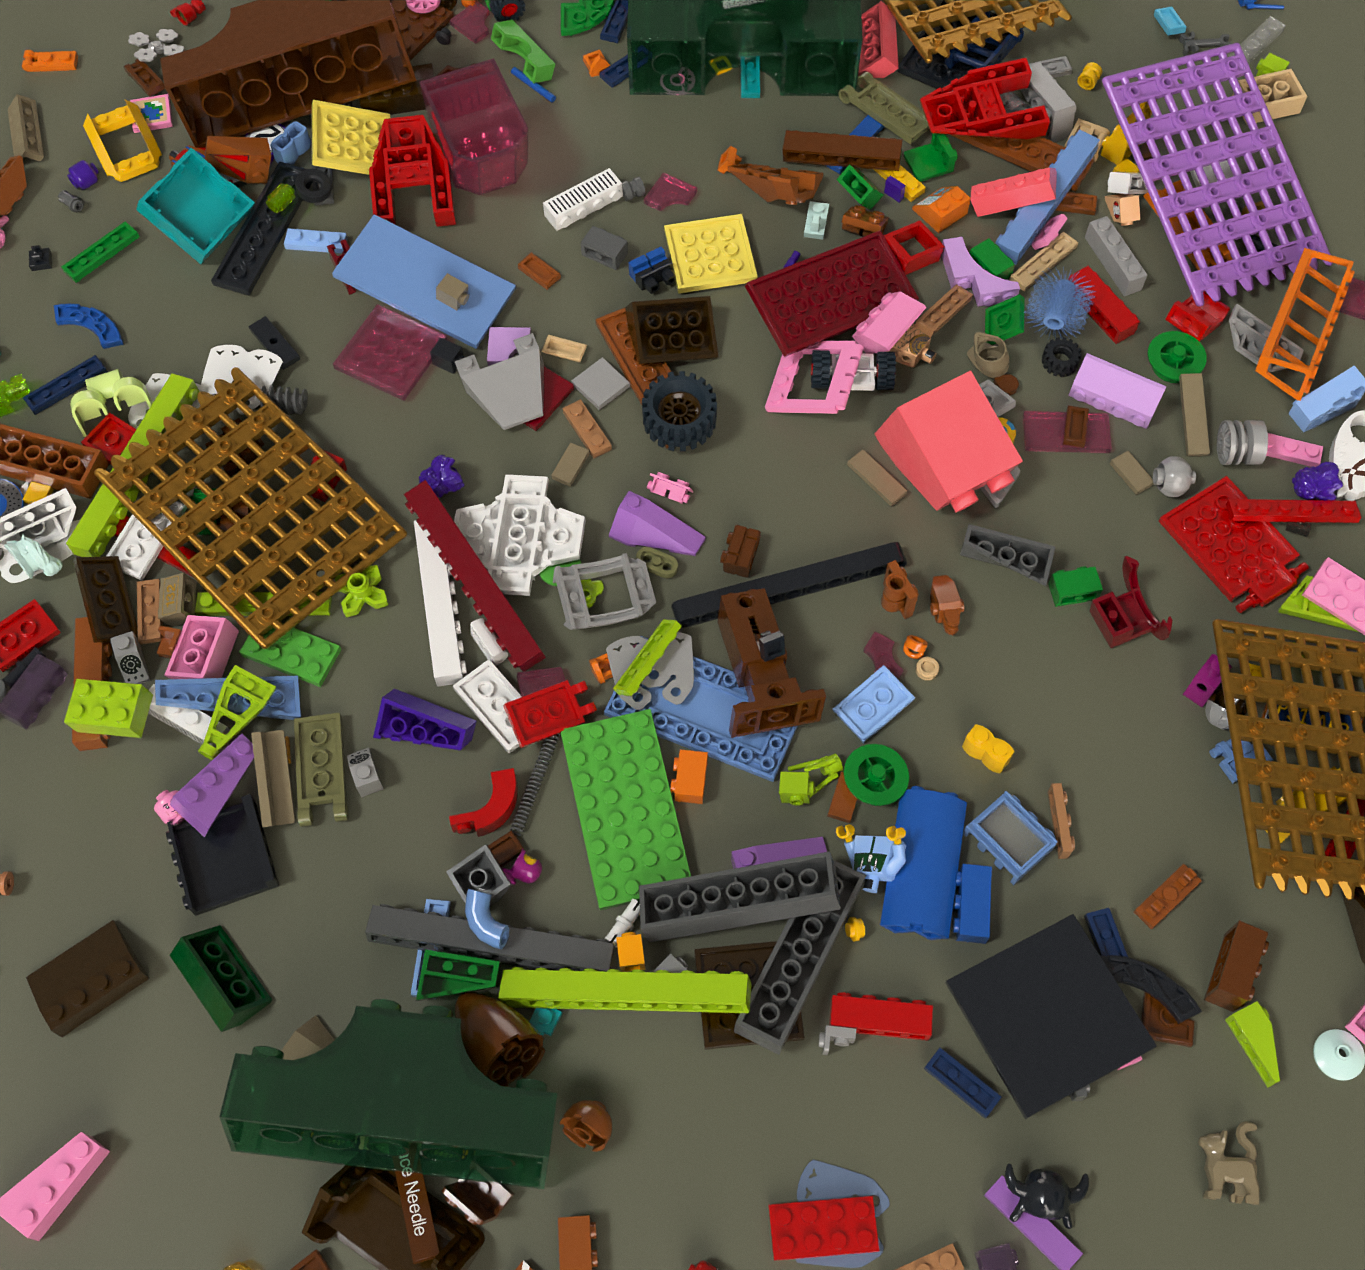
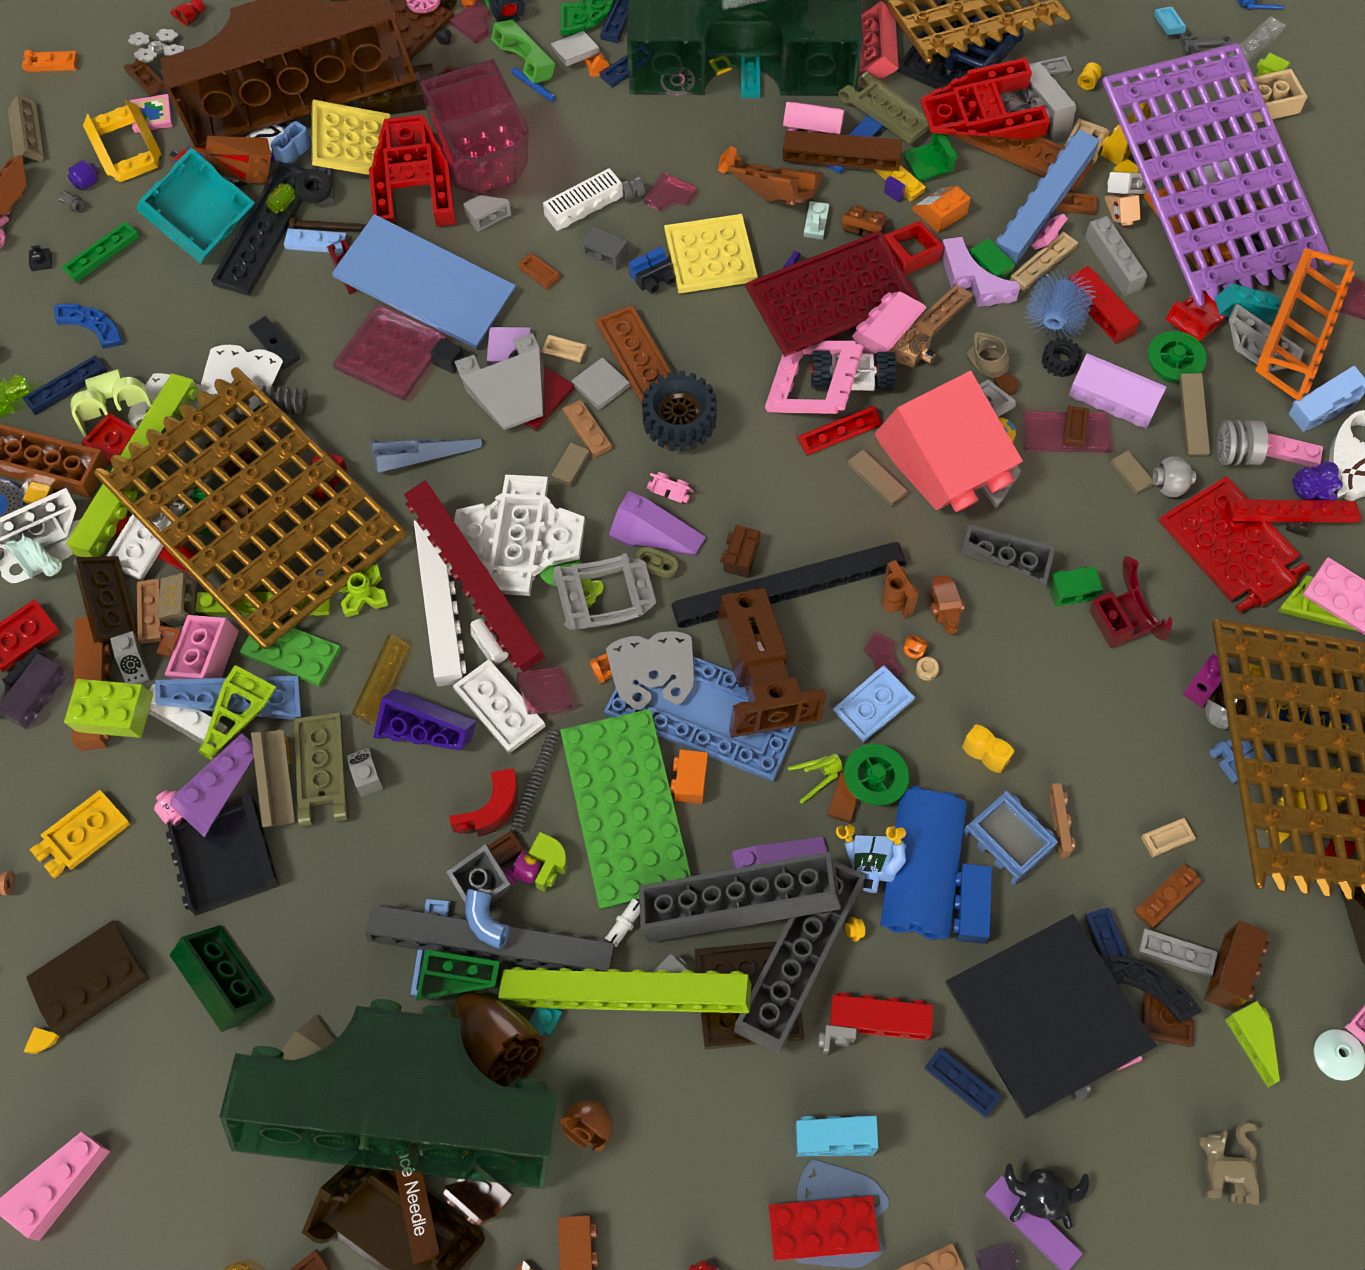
(40, 1040): none -> yellow tile
(80, 834): none -> yellow tile
(294, 224): none -> dark brown bar
(380, 679): none -> clear yellow plate
(408, 452): none -> sand blue wedge
(442, 476): dark purple hair -> none
(452, 292): dark tan brick -> none
(486, 211): none -> light grey slope
(547, 712): red tile -> none
(552, 857): none -> lime brick
(575, 48): none -> light grey tile
(630, 952): light orange brick -> none
(647, 657): lime plate -> none
(672, 329): dark brown slope -> none
(771, 645): black tile -> none
(796, 788): lime brick -> none
(813, 118): none -> bright pink slope
(836, 1136): none -> medium azure wedge
(839, 430): none -> red slope
(860, 187): green brick -> none
(1005, 318): green plate -> none
(1014, 192): coral slope -> none
(1168, 837): none -> tan tile
(1177, 952): none -> light grey plate
(1259, 303): none -> teal brick

